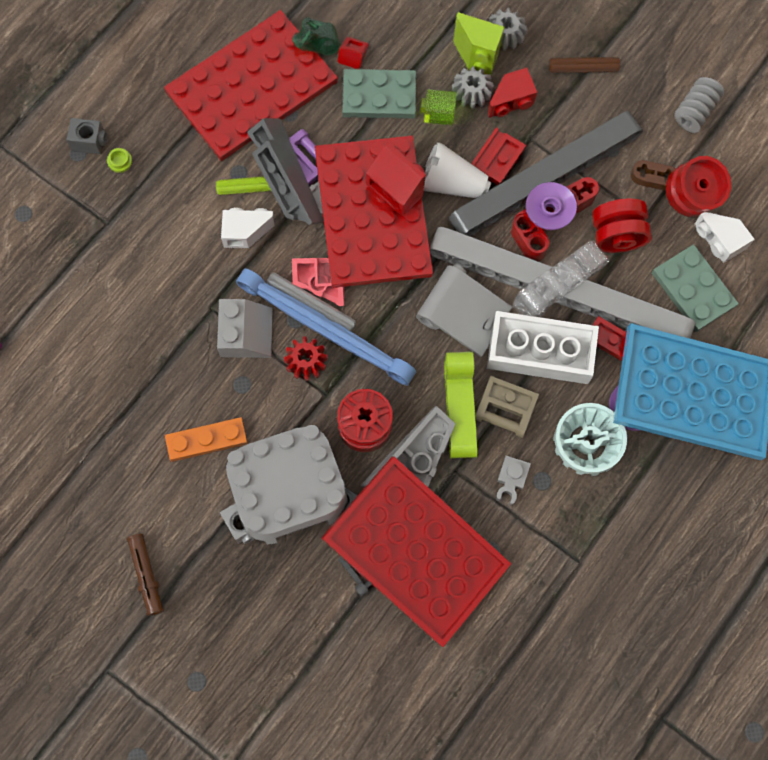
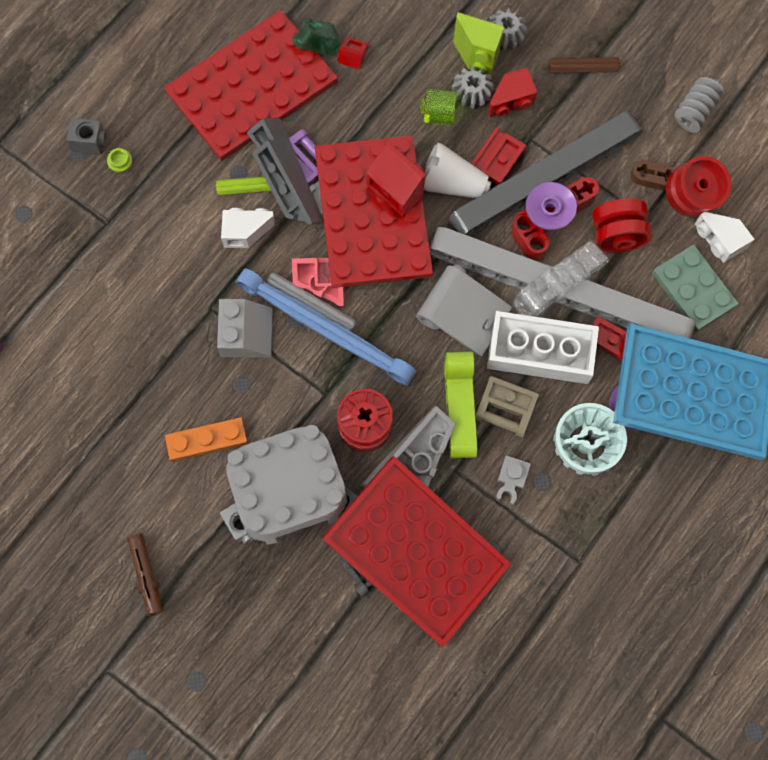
(310, 351): red gear -> none
(379, 93): sand green plate -> none

